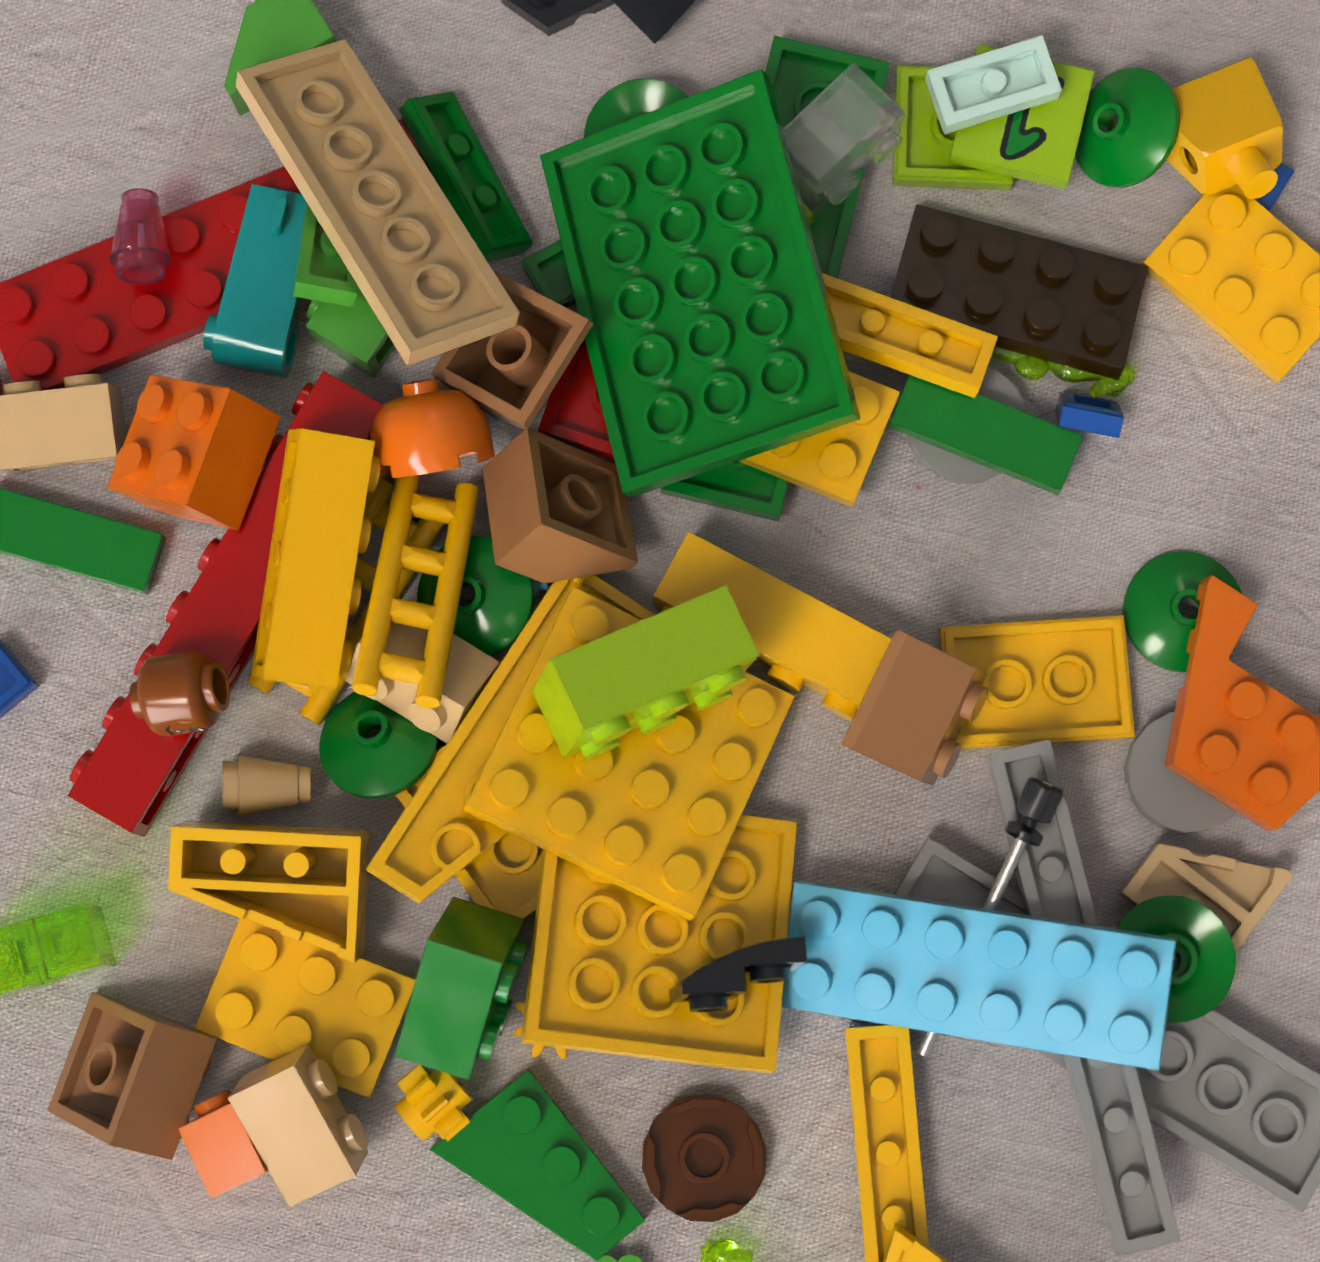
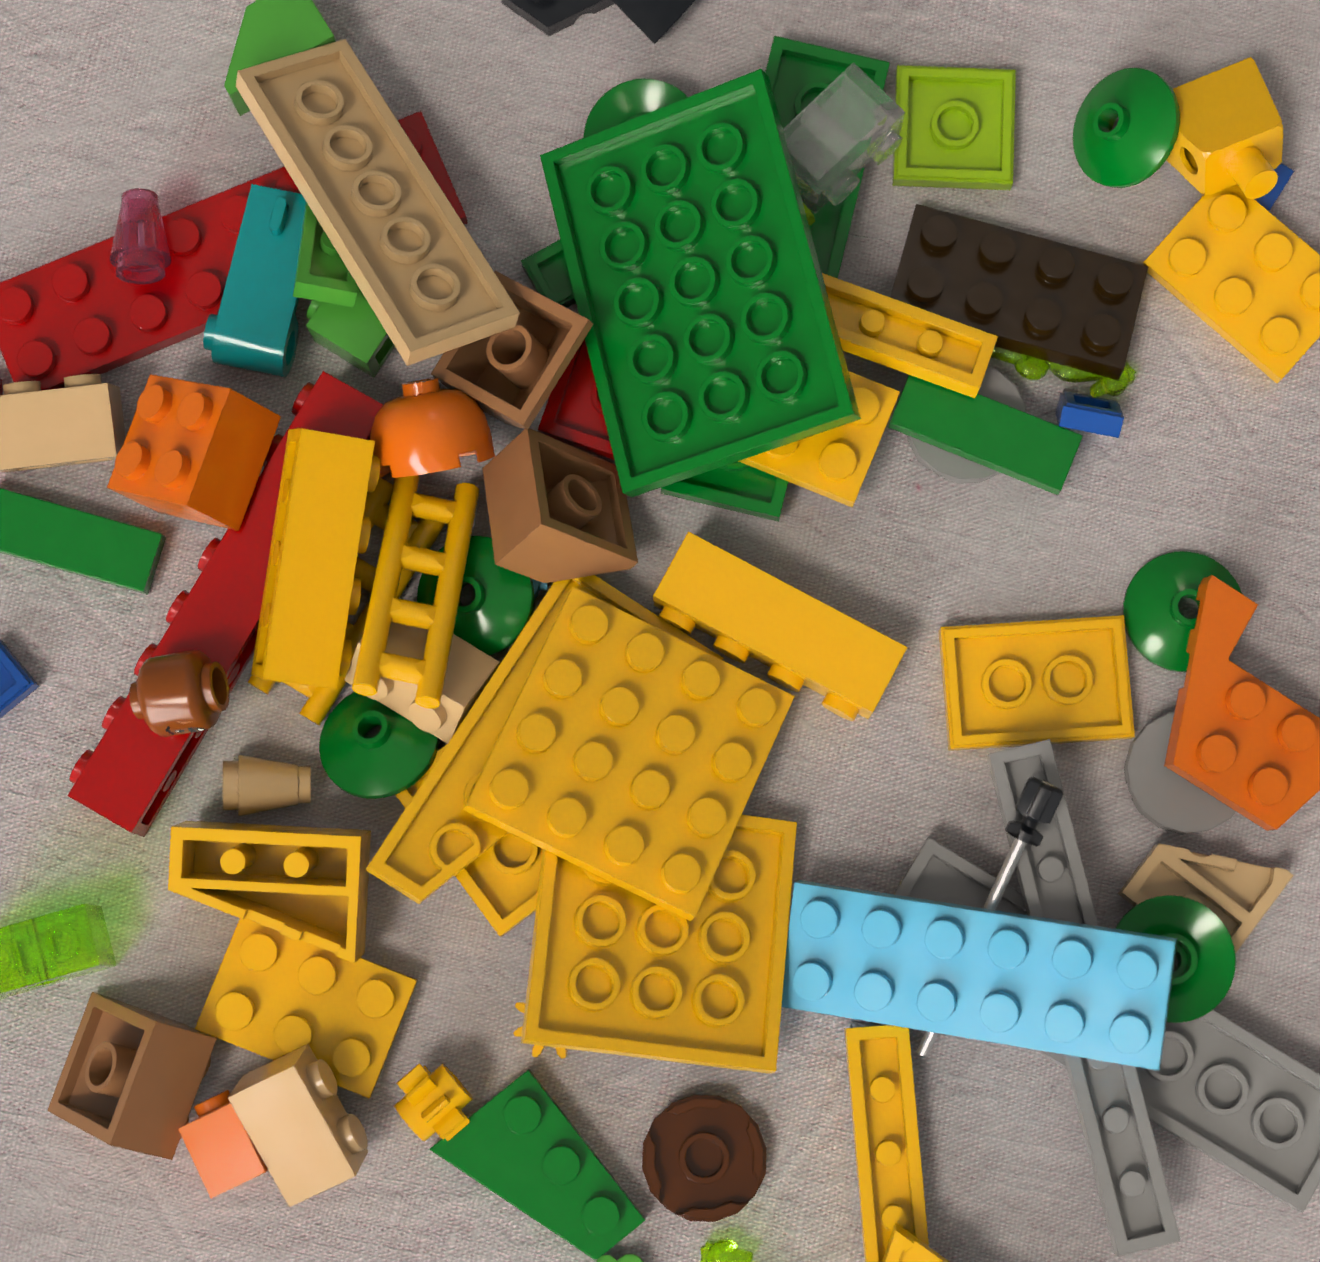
(463, 988): green brick -> none
(465, 174): green tile -> none
(645, 674): lime brick -> none
(724, 978): black slope -> none
(916, 709): medium nougat slope -> none
(993, 84): light aqua plate -> none
(1032, 142): lime tile -> none

